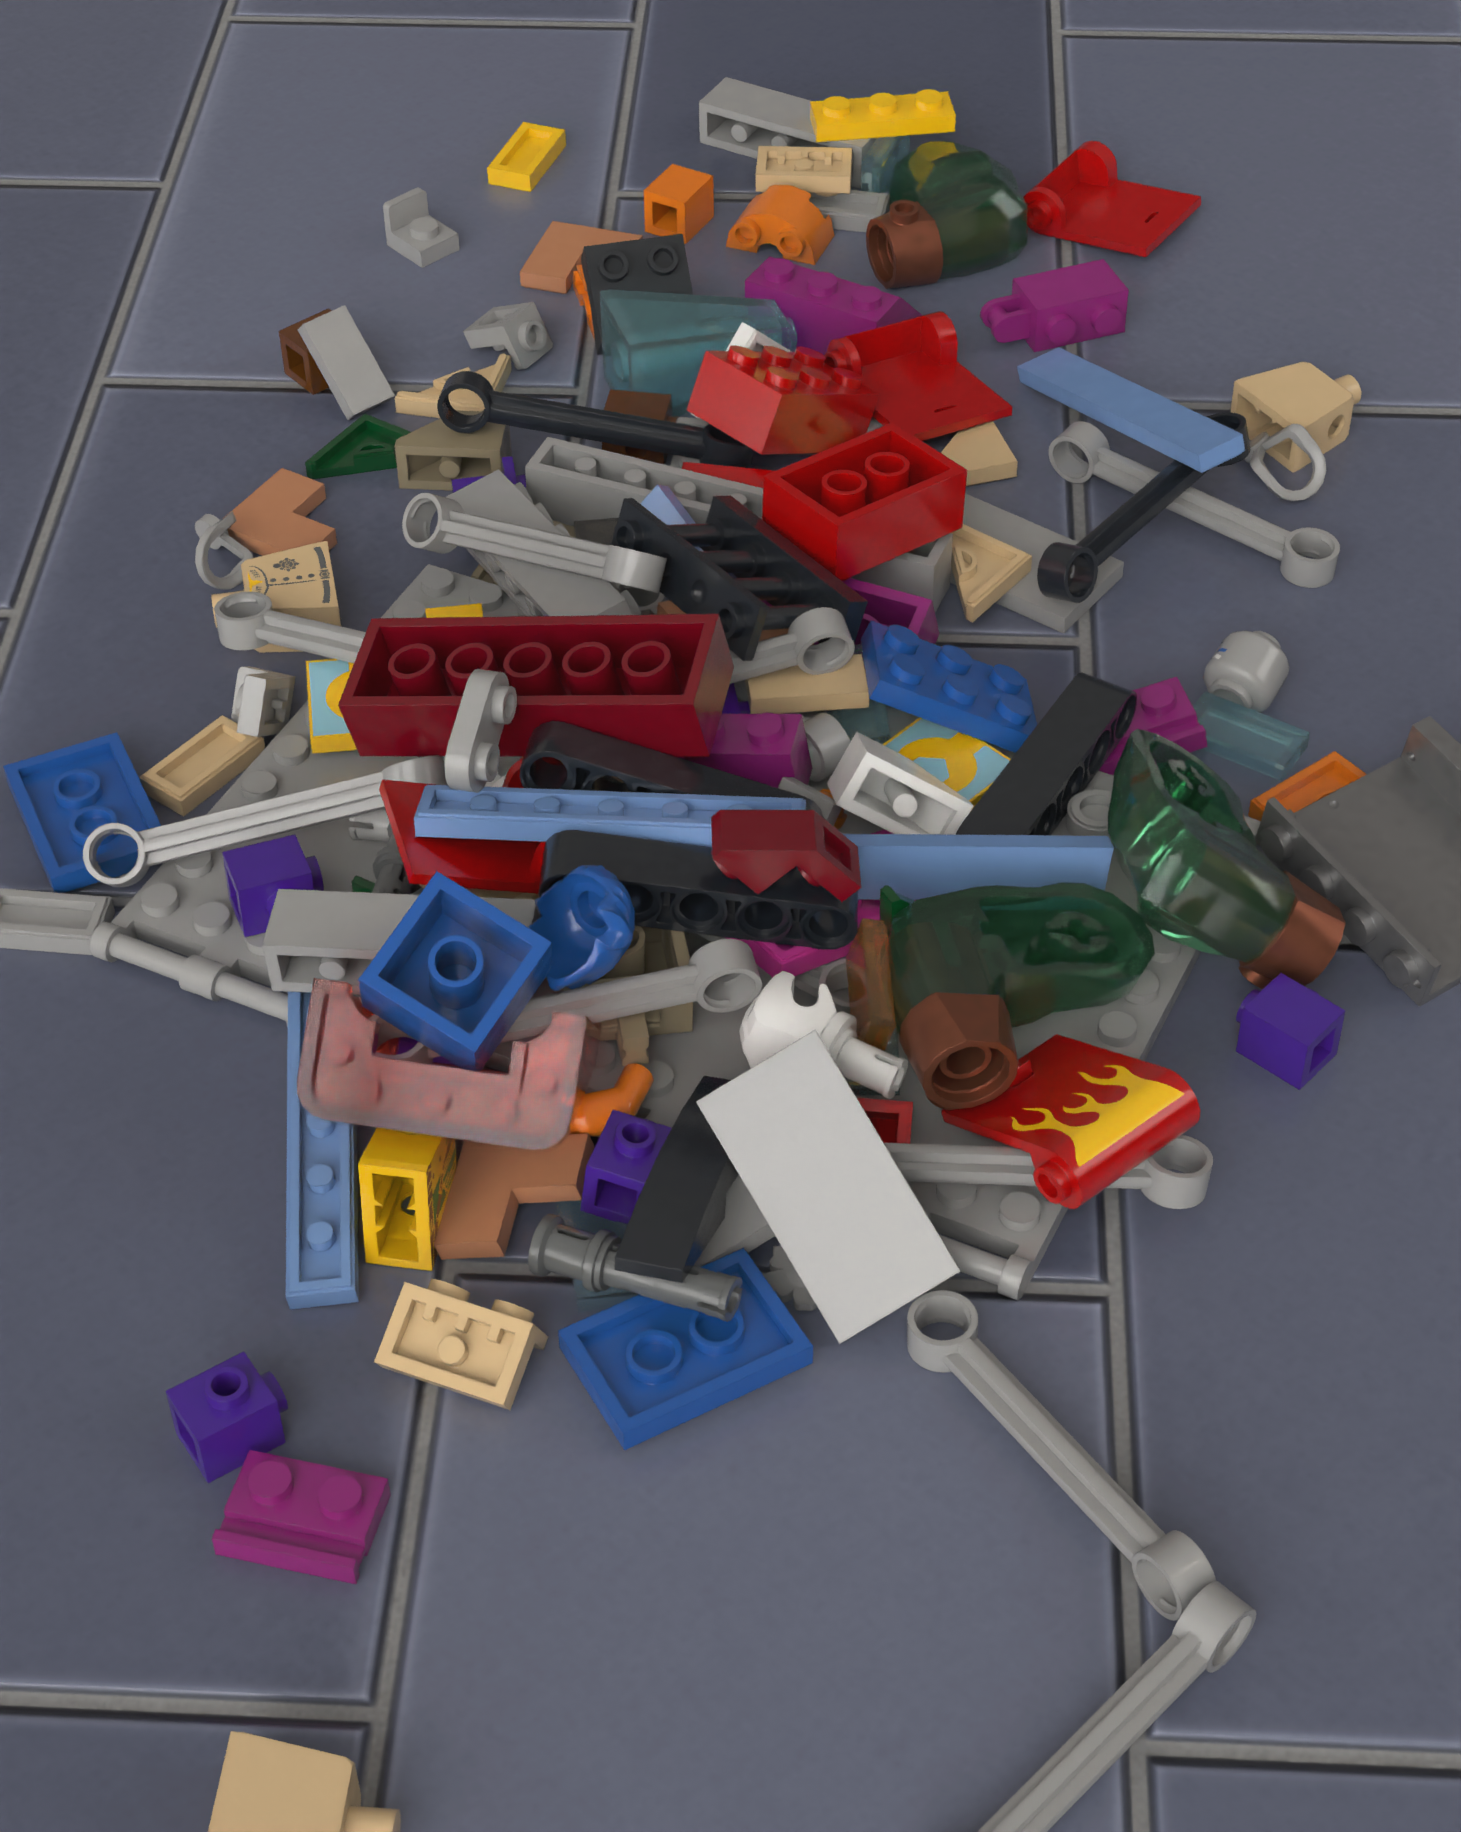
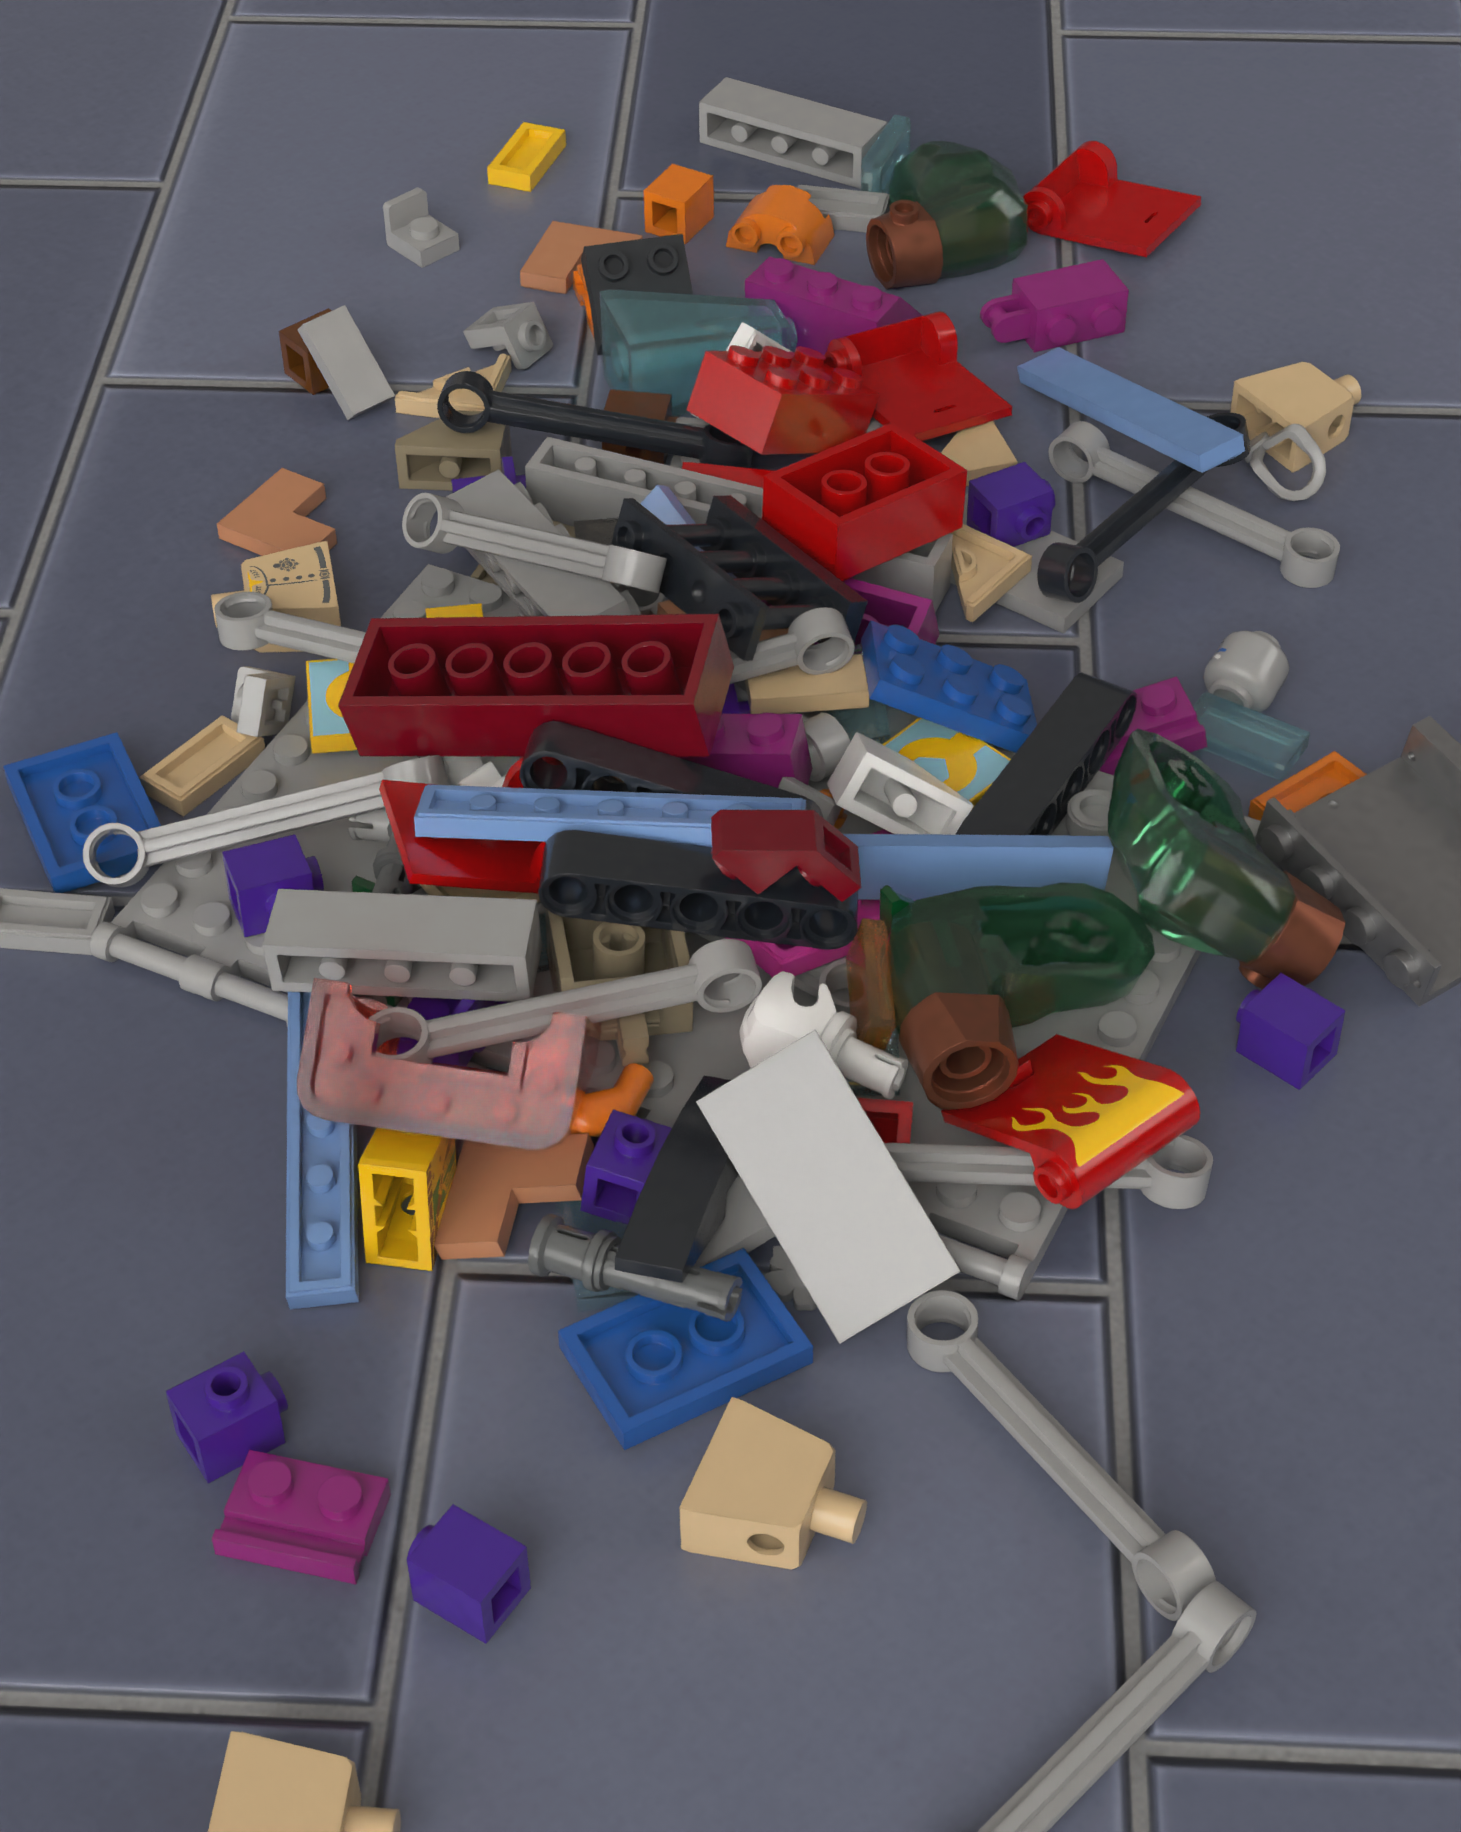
(214, 534): light grey piece -> none
(360, 448): dark green tile -> none
(455, 973): blue brick -> none
(458, 1343): tan bracket -> none
(468, 1572): none -> dark purple brick
(473, 745): light grey plate -> none
(587, 922): blue hair -> none
(765, 1492): none -> tan torso
(812, 169): tan bracket -> none
(882, 116): yellow plate -> none
(1011, 505): none -> dark purple brick

